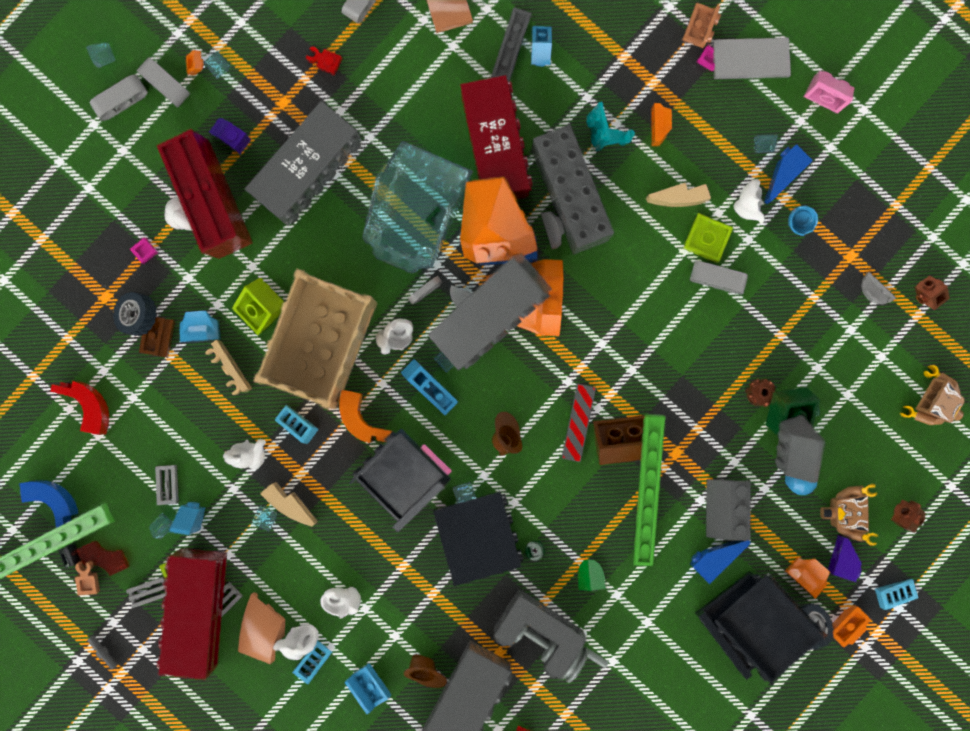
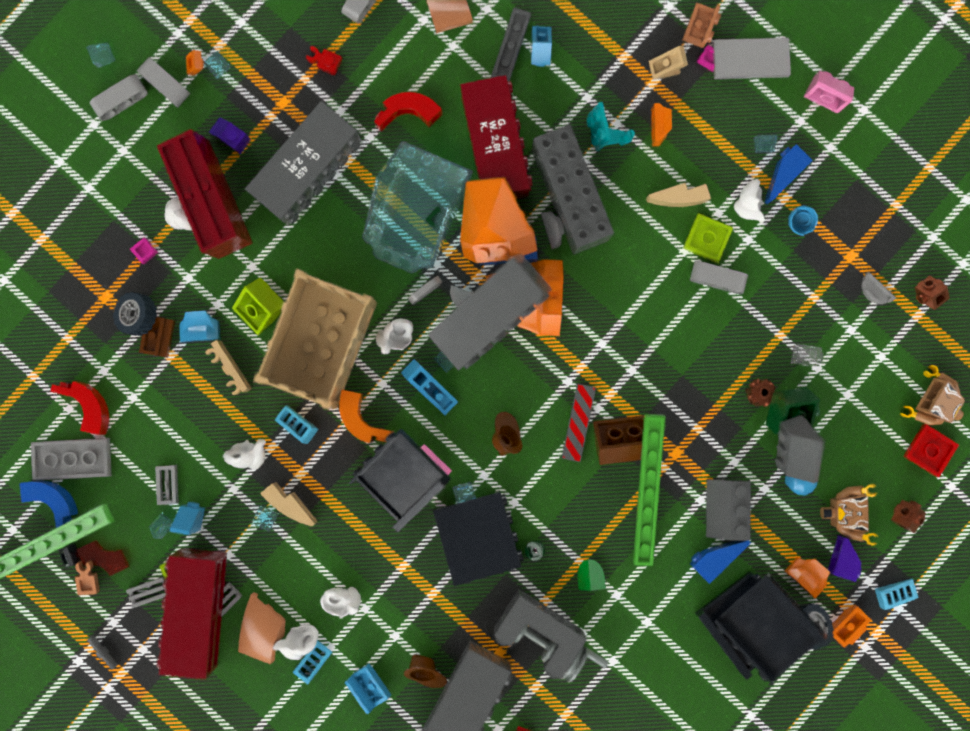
(71, 459): none -> light grey tile
(408, 103): none -> red arch
(668, 63): none -> tan slope
(807, 355): none -> clear brick
(931, 450): none -> red plate

